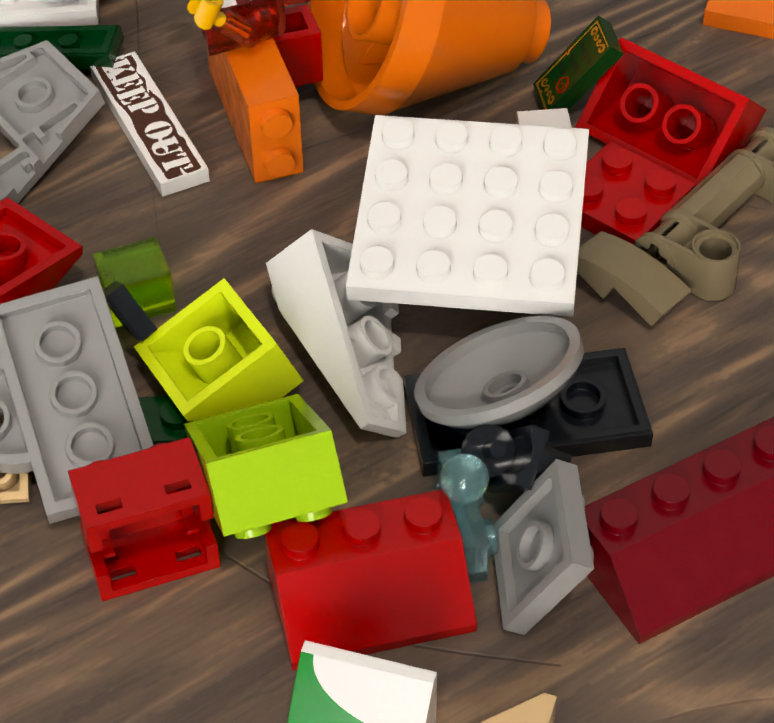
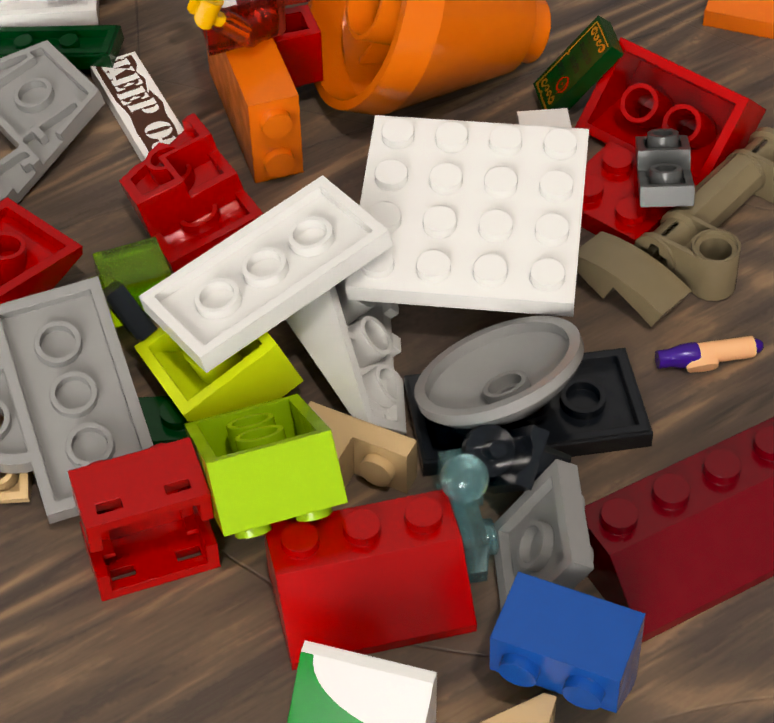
(188, 195): none -> red slope
(265, 272): none -> white plate
(371, 450): none -> tan slope
(567, 643): none -> blue slope
(664, 169): none -> dark grey slope
(707, 355): none -> light nougat piece

